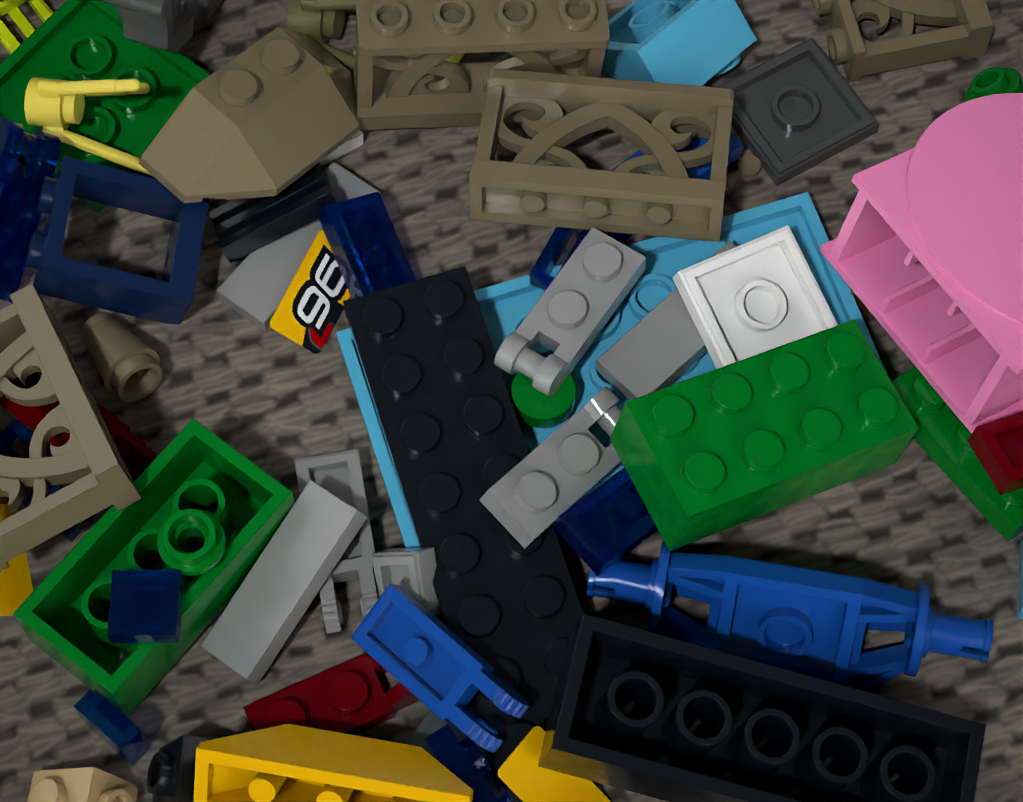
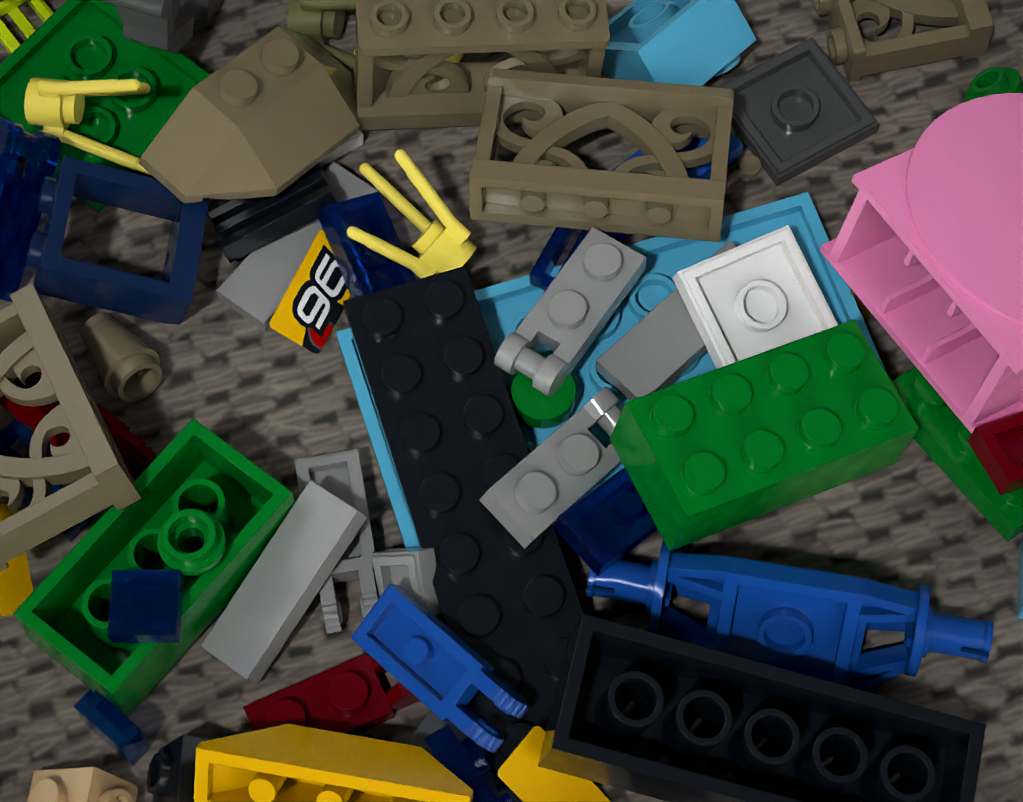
(440, 244): none -> light yellow plant

